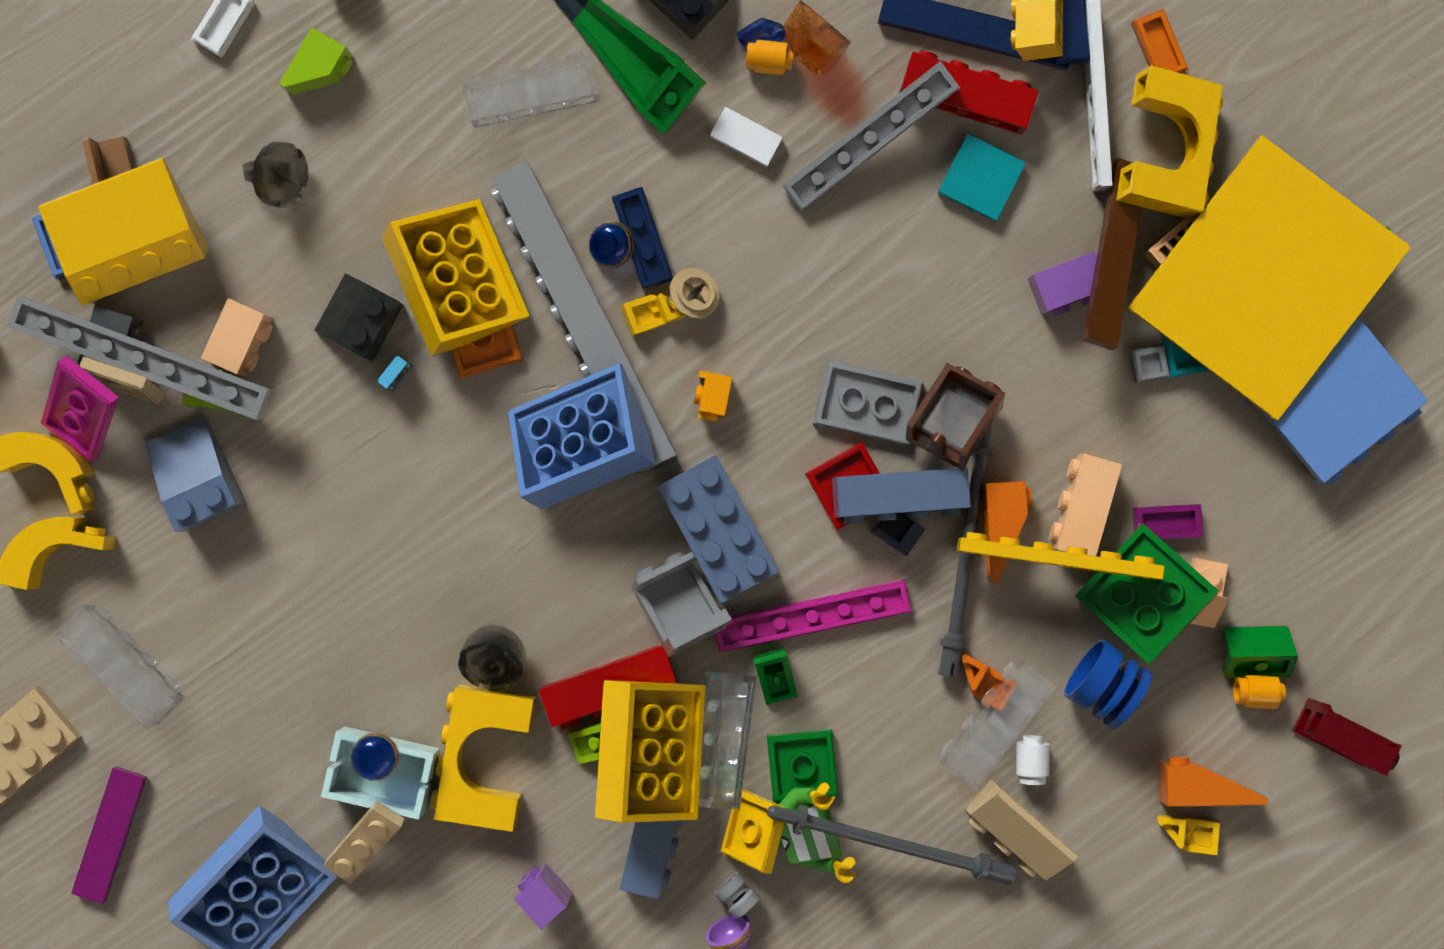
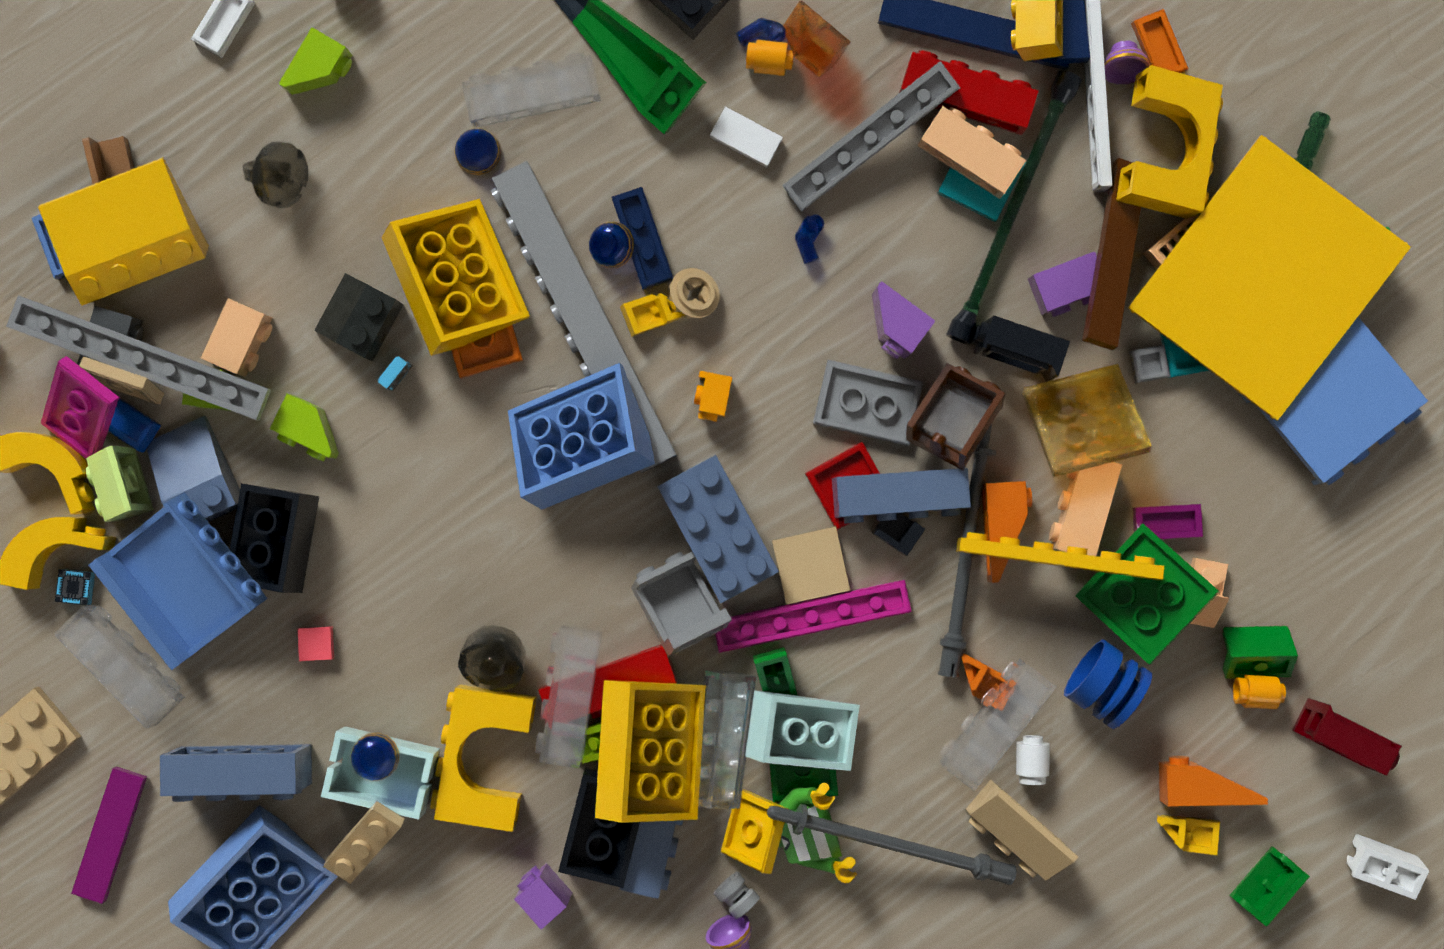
(74, 587): none -> tile
(118, 483): none -> yellowish green slope
(133, 426): none -> blue tile
(178, 581): none -> medium blue panel
(235, 771): none -> sand blue brick
(274, 536): none -> black slope
(305, 424): none -> lime slope
(315, 643): none -> coral tile
(477, 151): none -> clear blue piece
(570, 696): none -> clear brick
(595, 846): none -> black slope
(802, 731): none -> light aqua slope
(806, 236): none -> clear blue arm
(810, 565): none -> tan tile
(898, 322): none -> medium lavender slope
(972, 151): none -> light nougat brick
(1021, 346): none -> black window
(1062, 92): none -> clear green hose
(1086, 420): none -> clear yellow plate
(1124, 63): none -> medium lavender piece
(1269, 886): none -> green hinge
(1312, 139): none -> clear green axle
(1387, 867): none -> white hinge

